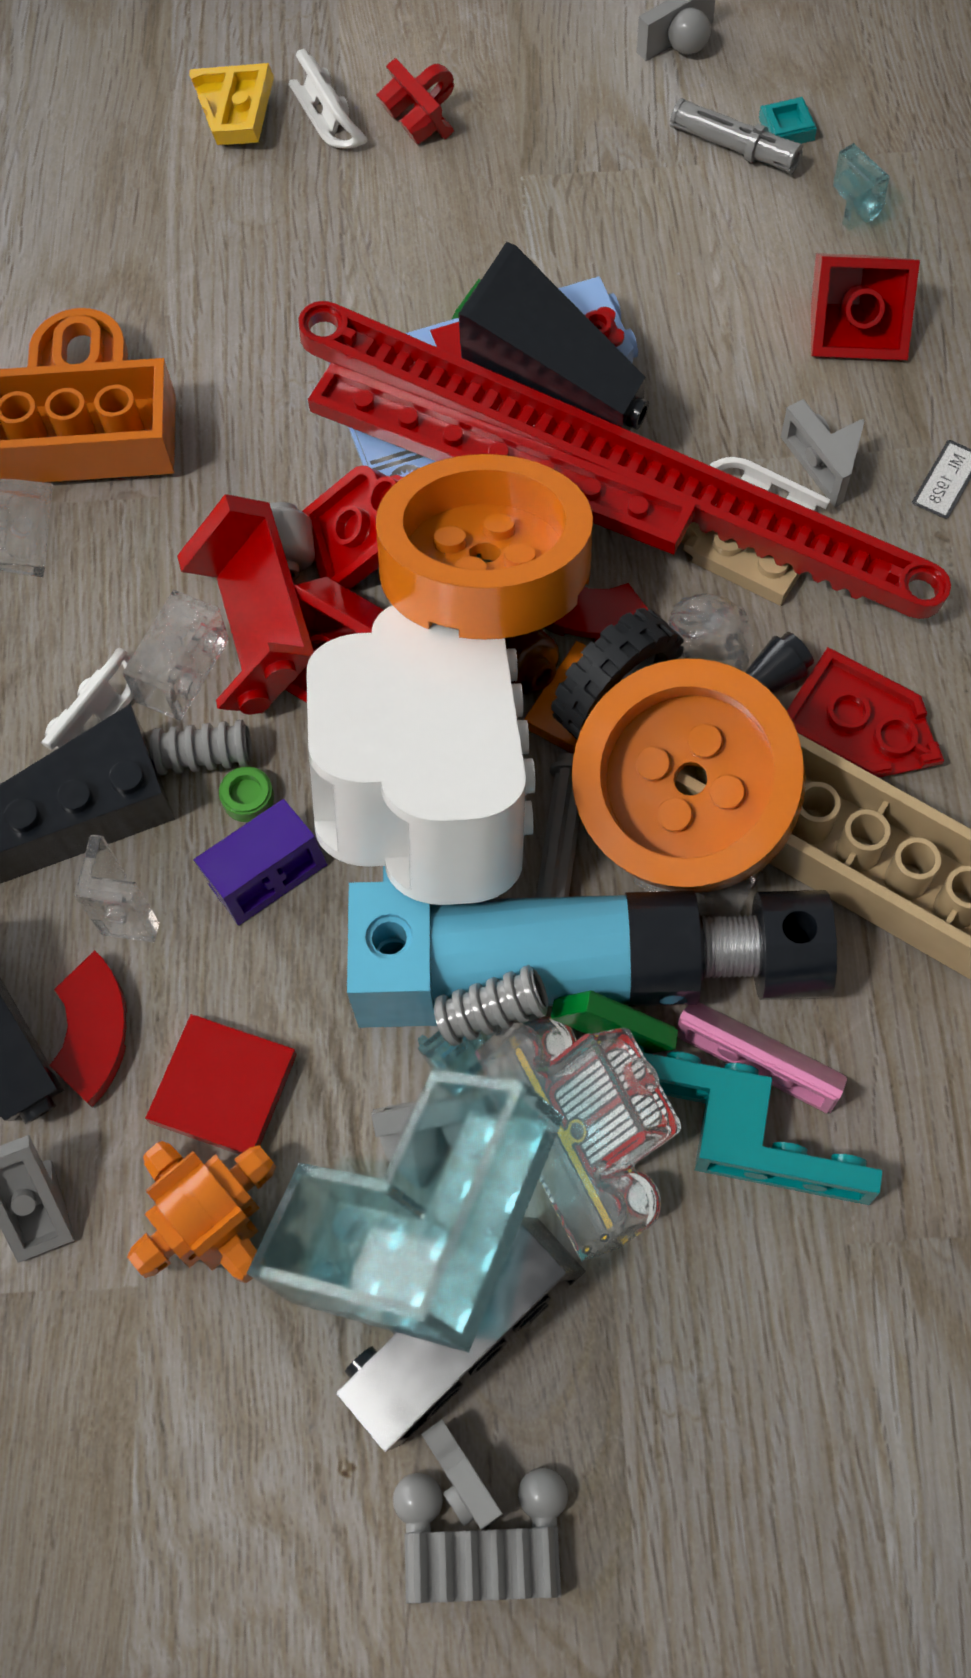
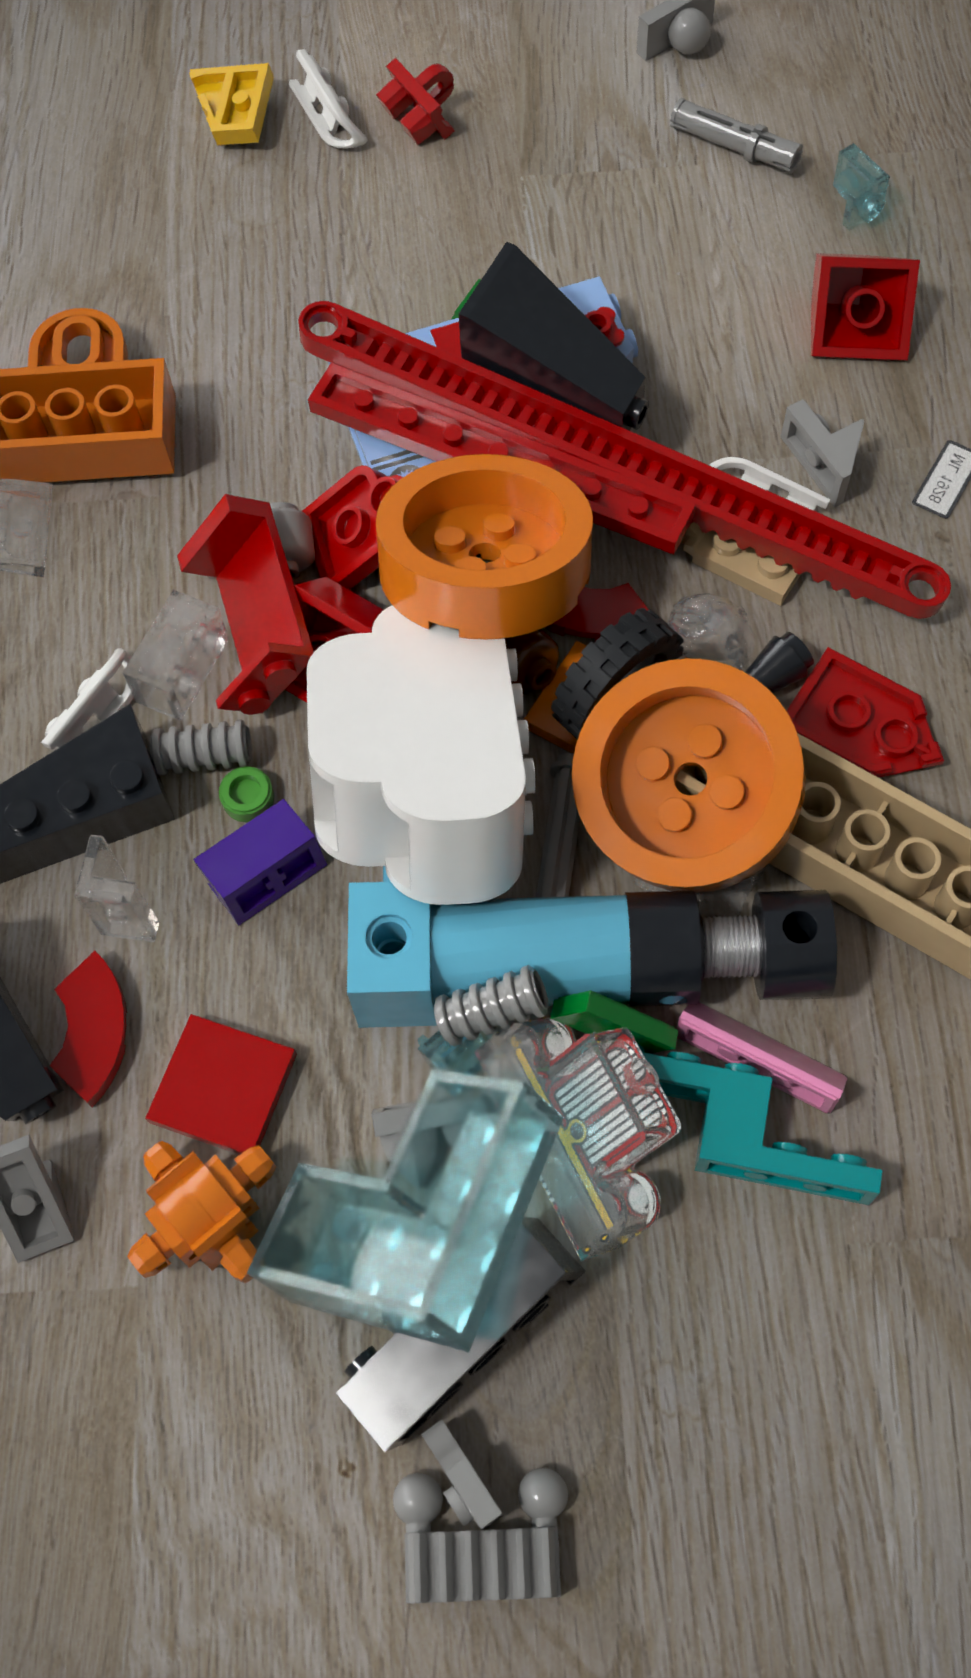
(789, 120): teal tile -> none

